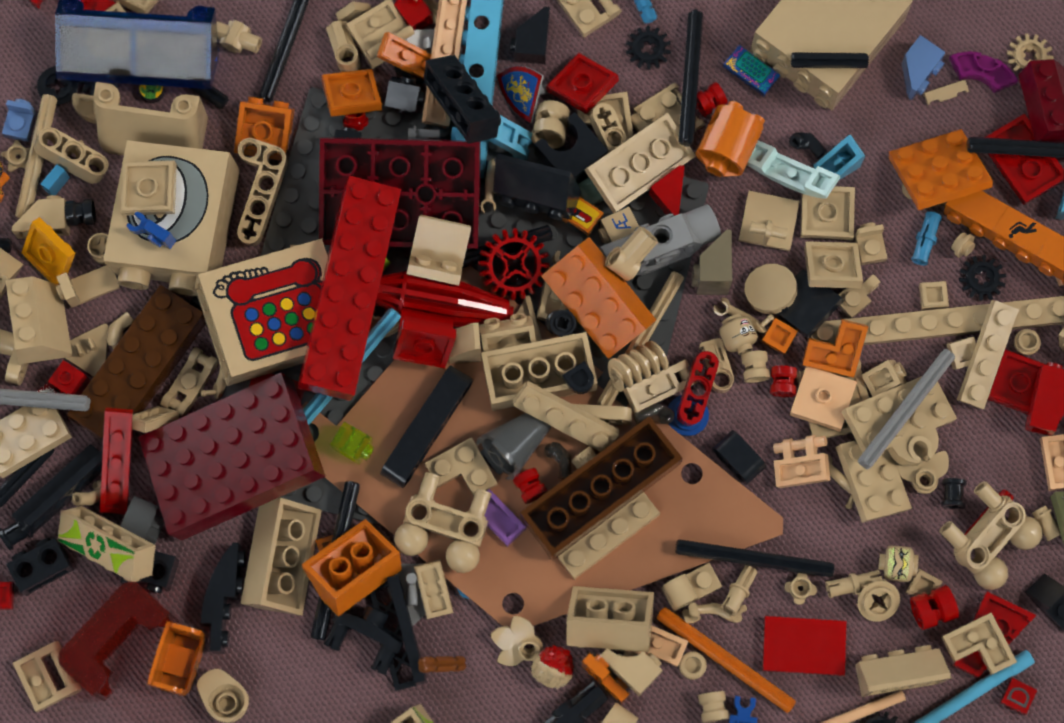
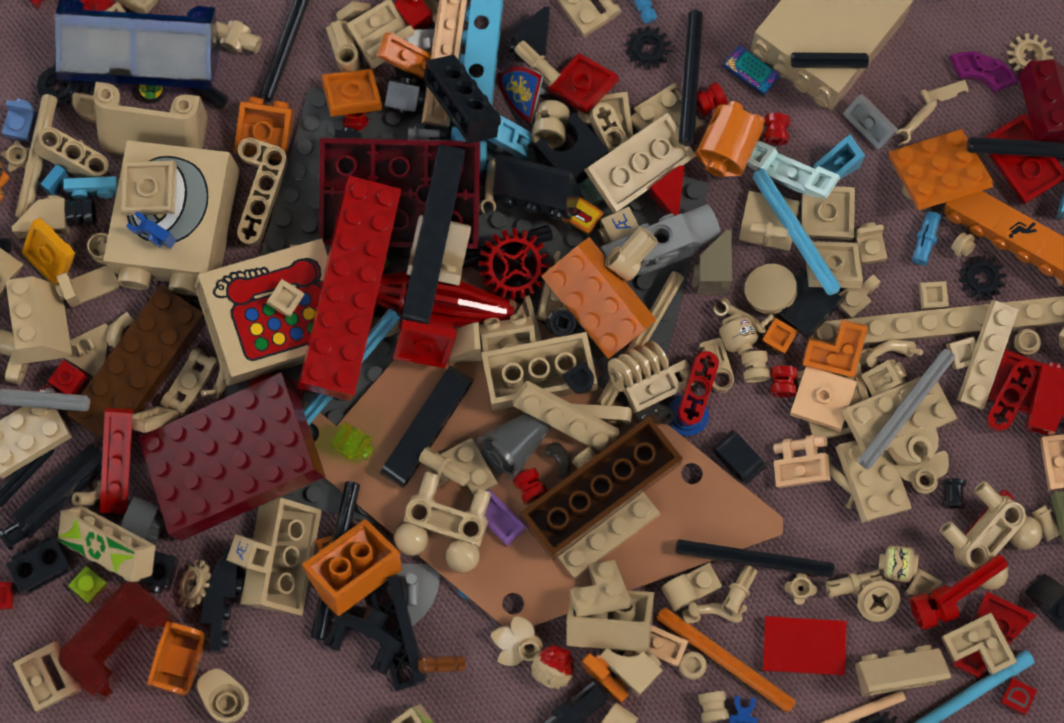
(82, 187): none -> medium azure plate
(88, 584): none -> lime plate
(196, 573): none -> tan gear
(250, 553): none -> tan brick
(285, 298): none -> tan plate
(433, 234): none -> black beam
(433, 589): tan plate -> none
(444, 466): none -> tan axle
(537, 62): none -> tan axle
(606, 593): none -> tan plate
(776, 130): none -> red wheel
(796, 232): none -> medium azure axle
(808, 141): black arm -> none
(870, 121): none -> light grey plate
(906, 348): none -> tan piece
(917, 119): none -> tan piece
(919, 64): medium blue slope -> none
(971, 582): none -> red axle
(1026, 383): none -> red beam

